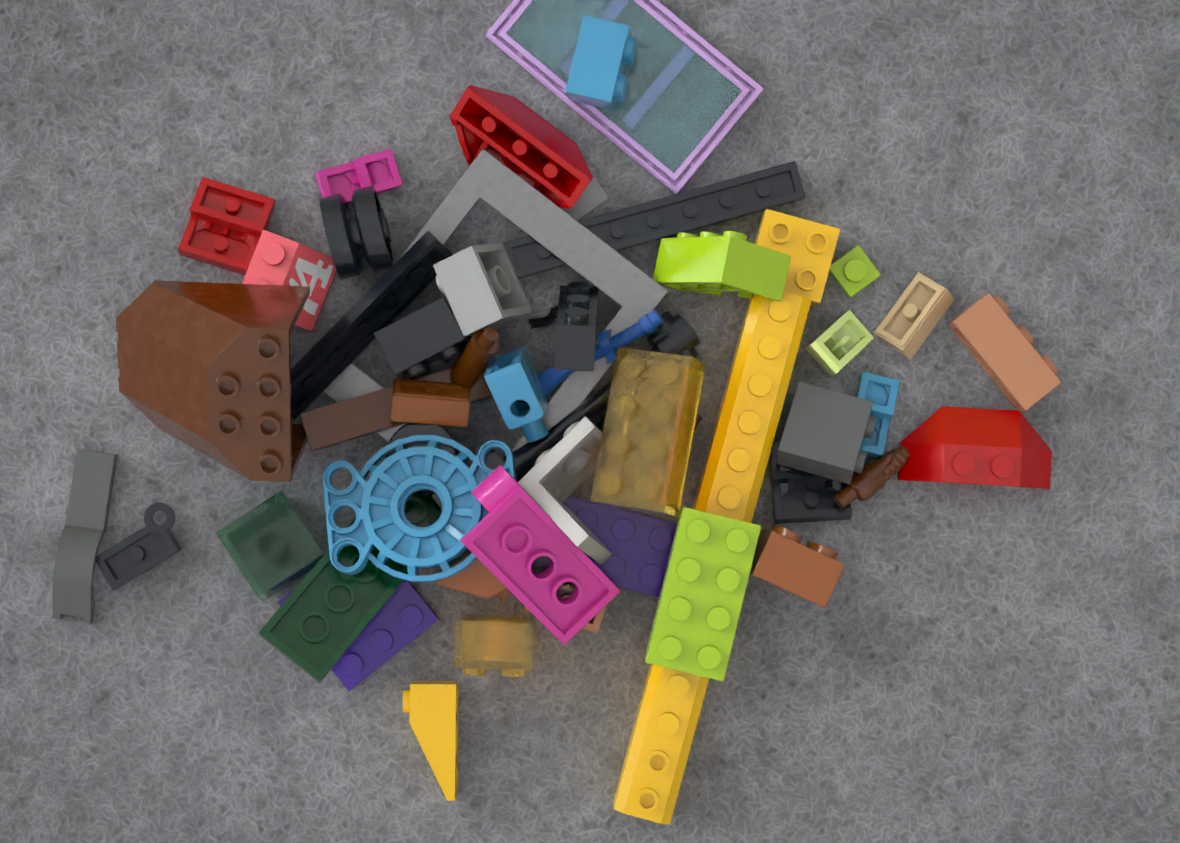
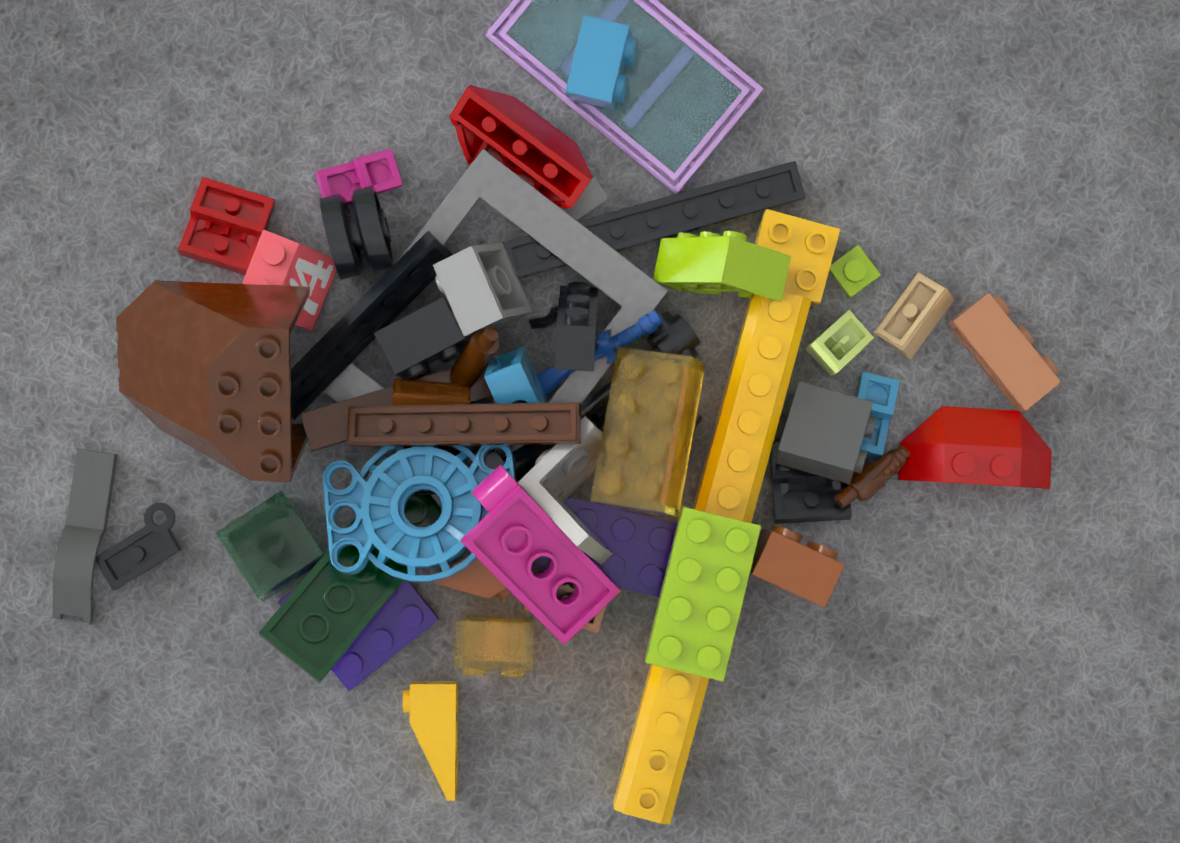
(464, 424): none -> reddish brown tile

